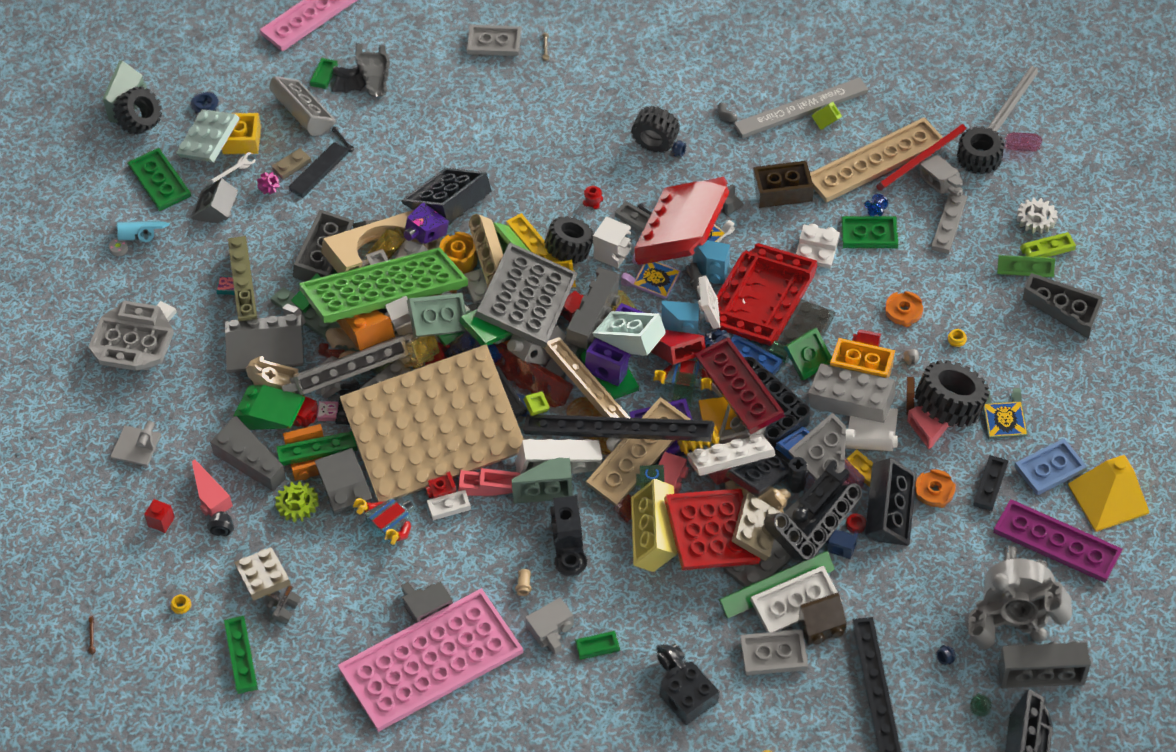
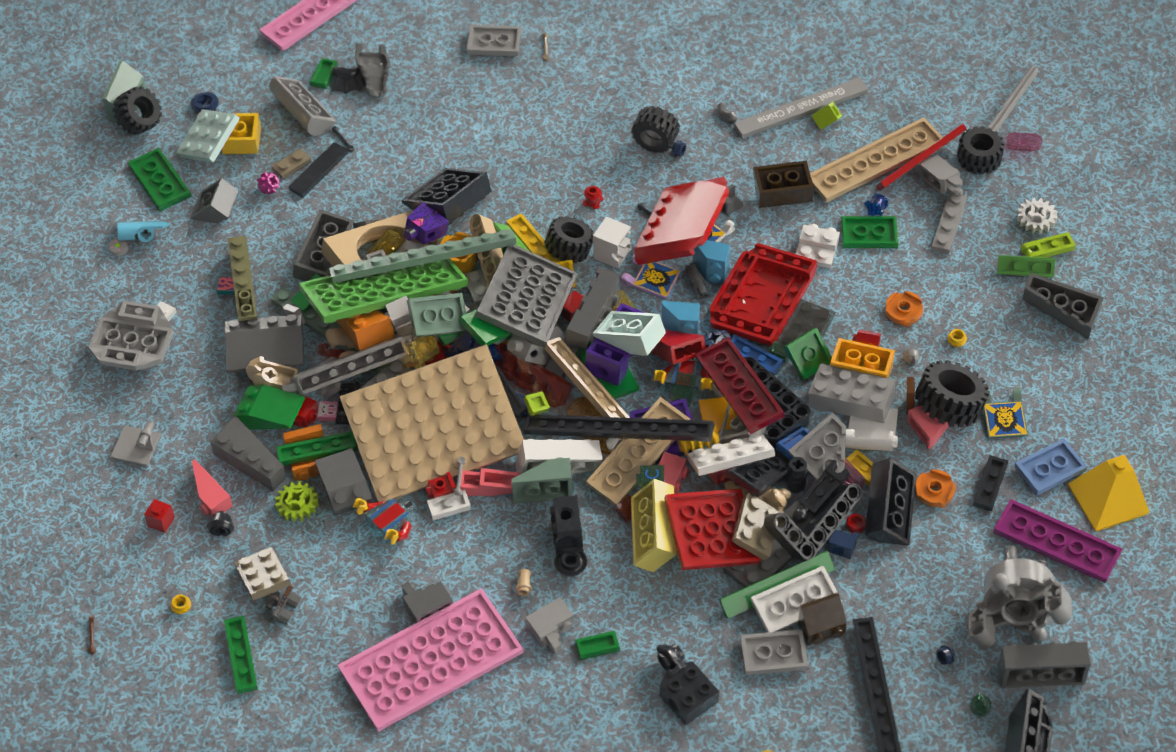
(241, 164): white flag -> none
(422, 256): none -> sand green plate
(461, 461): none -> light grey hinge
(632, 216): dark grey plate -> none
(708, 302): white plate -> none

